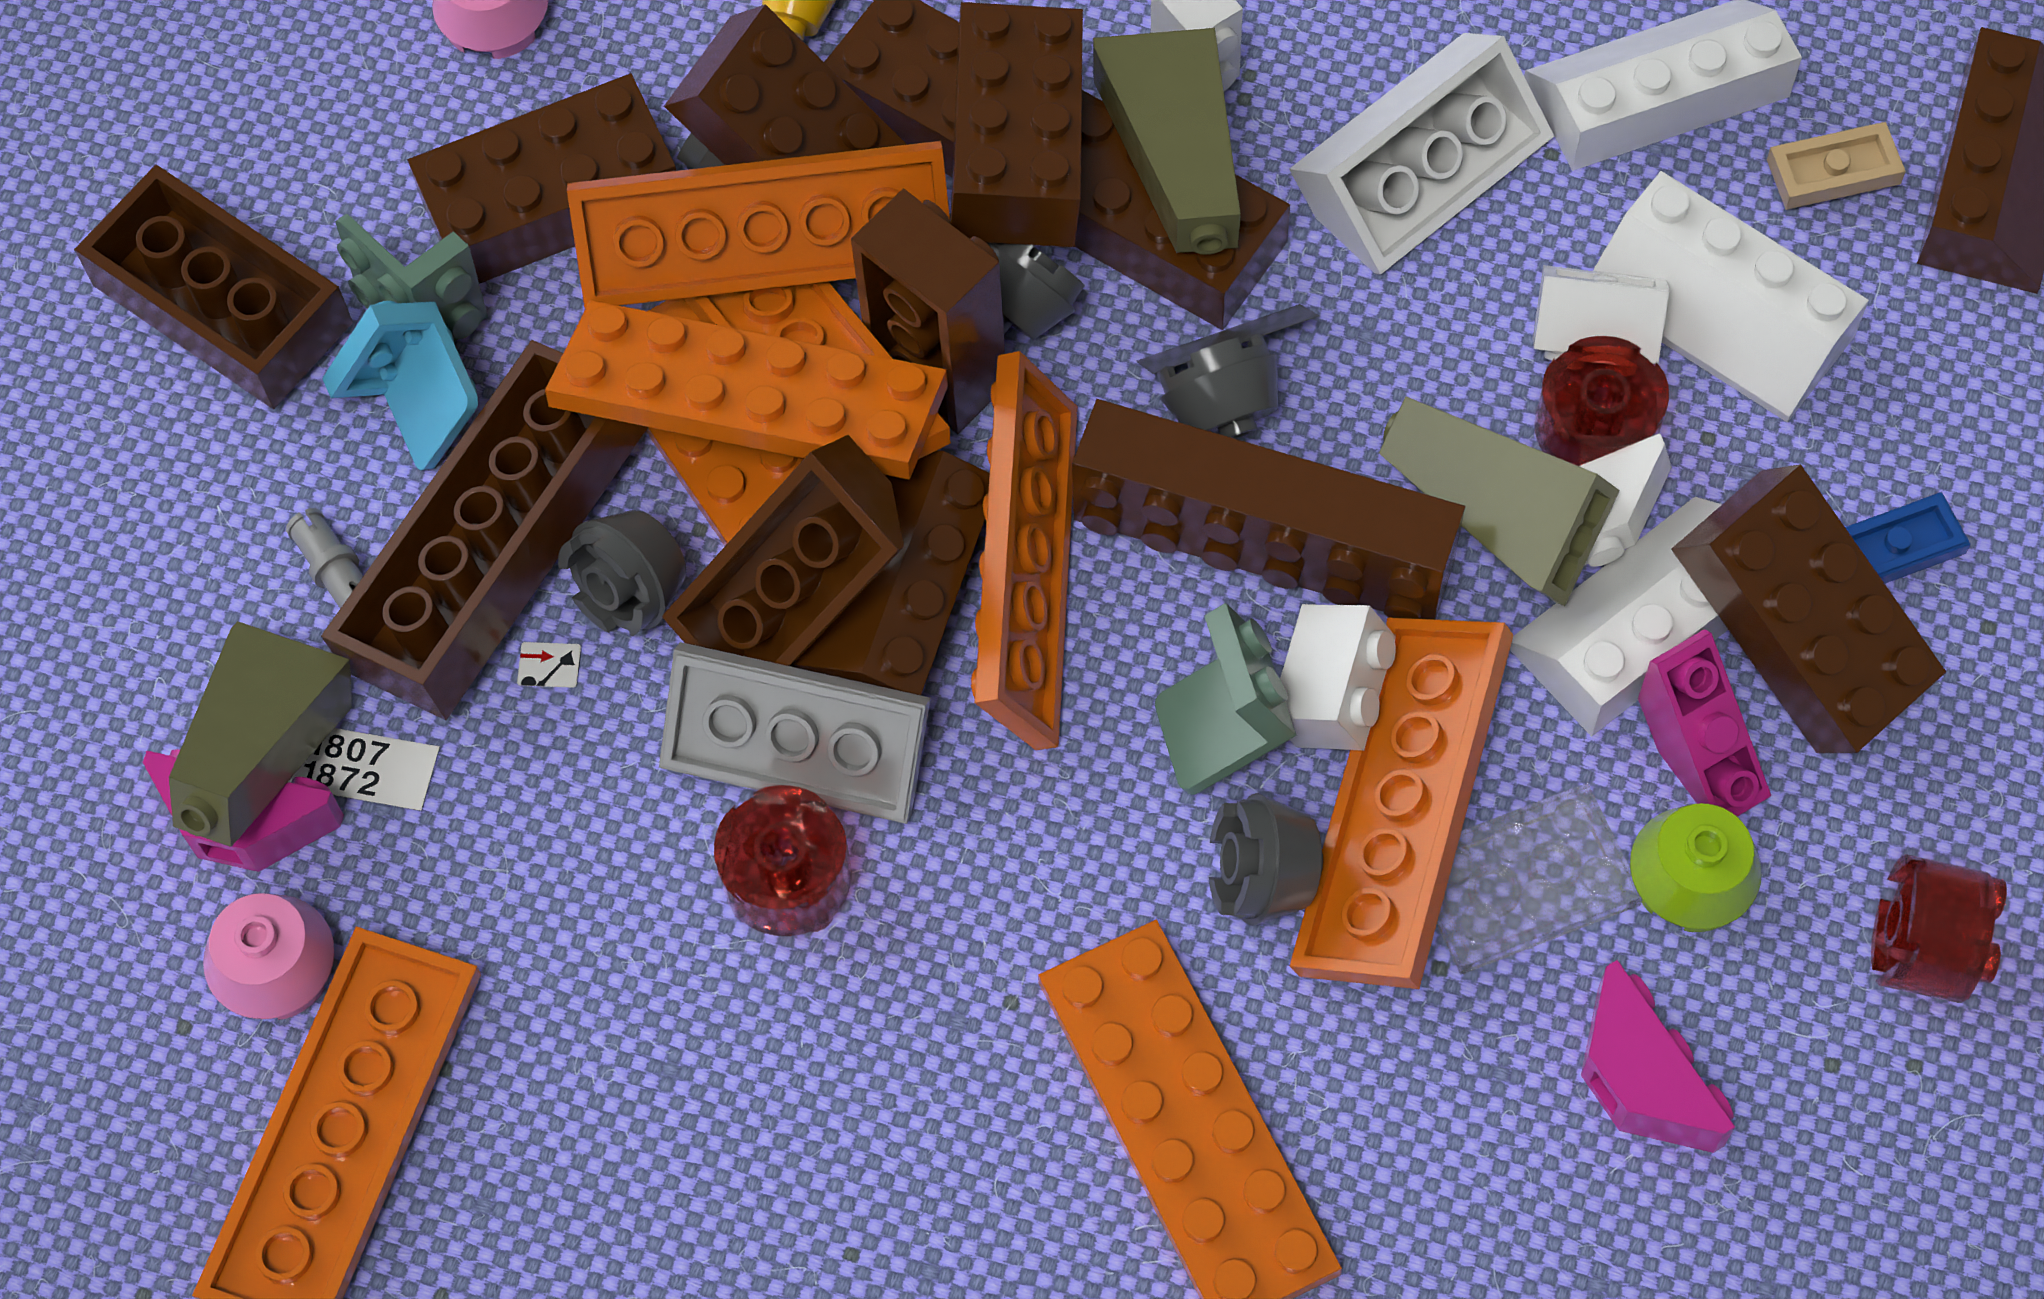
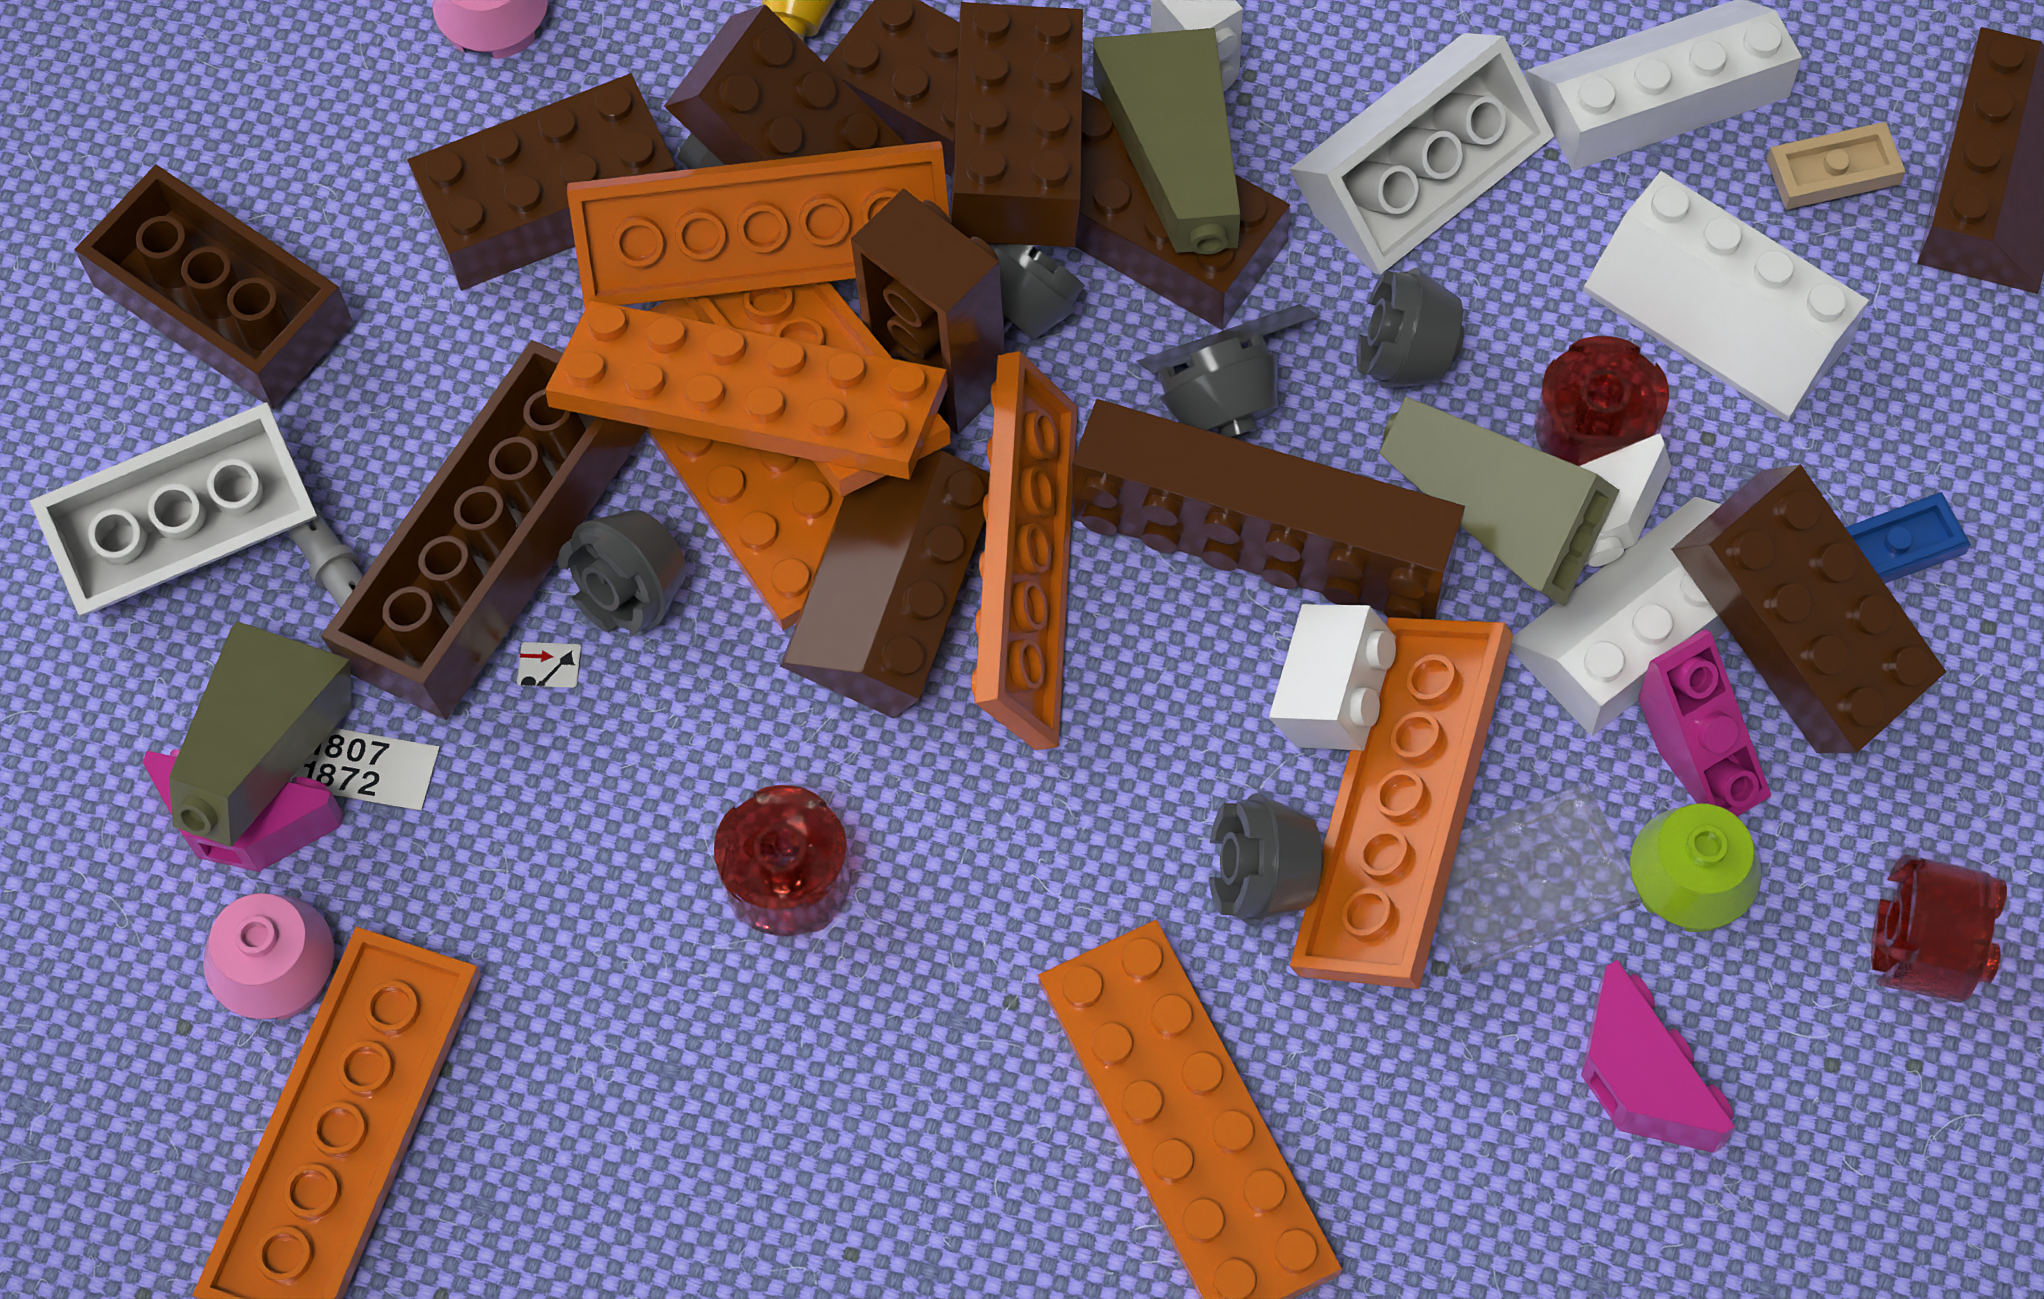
(173, 509): none -> white slope
(415, 365): medium azure bracket -> none
(438, 275): sand green bracket -> none
(793, 727): light grey tile -> none
(795, 560): reddish brown slope -> none
(1227, 708): sand green bracket -> none
(1411, 330): none -> dark grey cone
(1595, 303): white brick -> none

